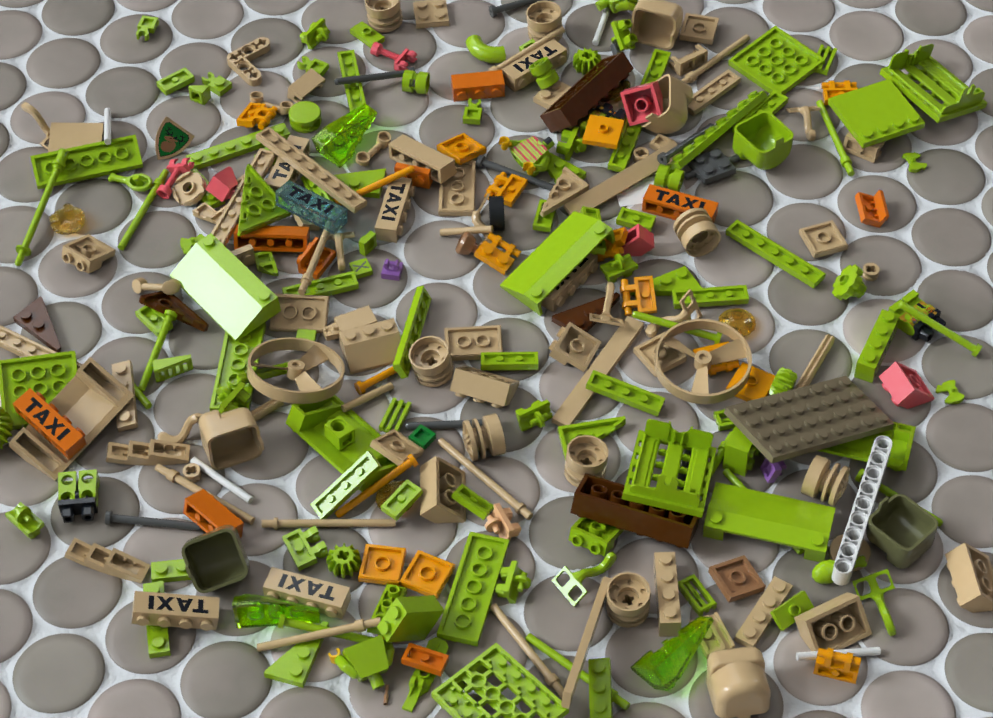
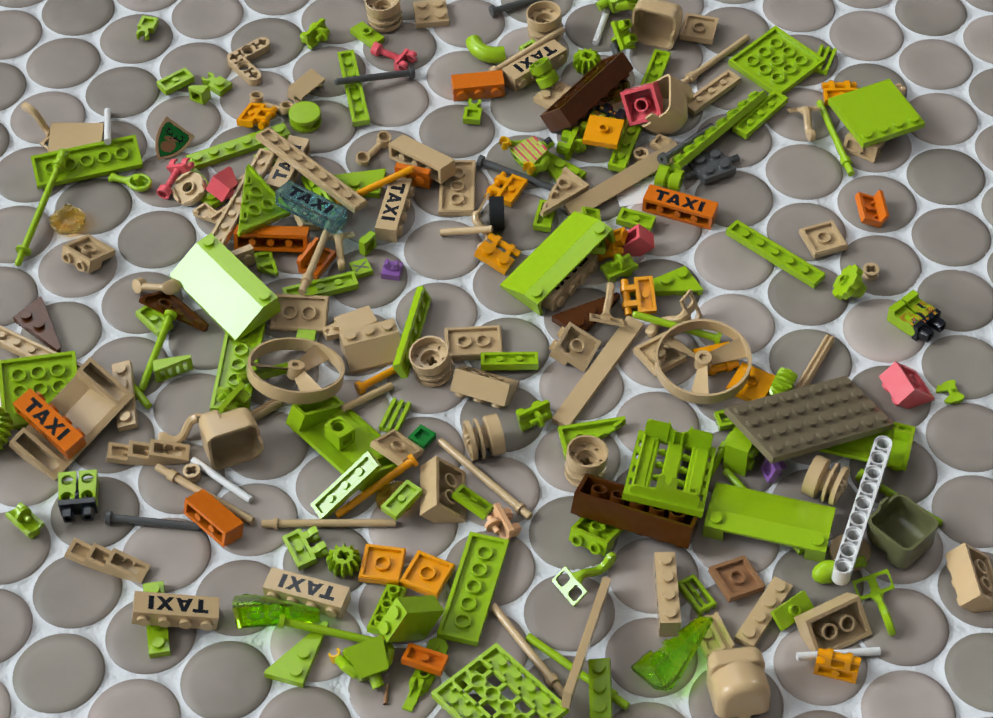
(139, 216): lime bar -> none
(169, 571): lime plate -> none
(187, 243): lime piece -> none
(215, 559): olive piece -> none
(317, 65): lime plate -> none
(340, 138): clear neon green wedge -> none
(358, 626): tan bar -> none
(421, 85): lime wheel -> none
(438, 424): dark grey bar -> none
(461, 148): light orange plate -> none
(466, 244): medium nougat cone -> none
(515, 582): lime hips -> none
(625, 393): lime plate -> none
(628, 599): tan wheel -> none
(690, 61): tan hinge -> none
(697, 232): tan wheel -> none
(713, 296): lime plate -> none
(739, 320): clear yellow dish -> none
(762, 140): lime piece -> none
(877, 346): lime brick -> none
(914, 166): lime piece -> none
(966, 99): lime piece -> none
(975, 349): lime bar -> none

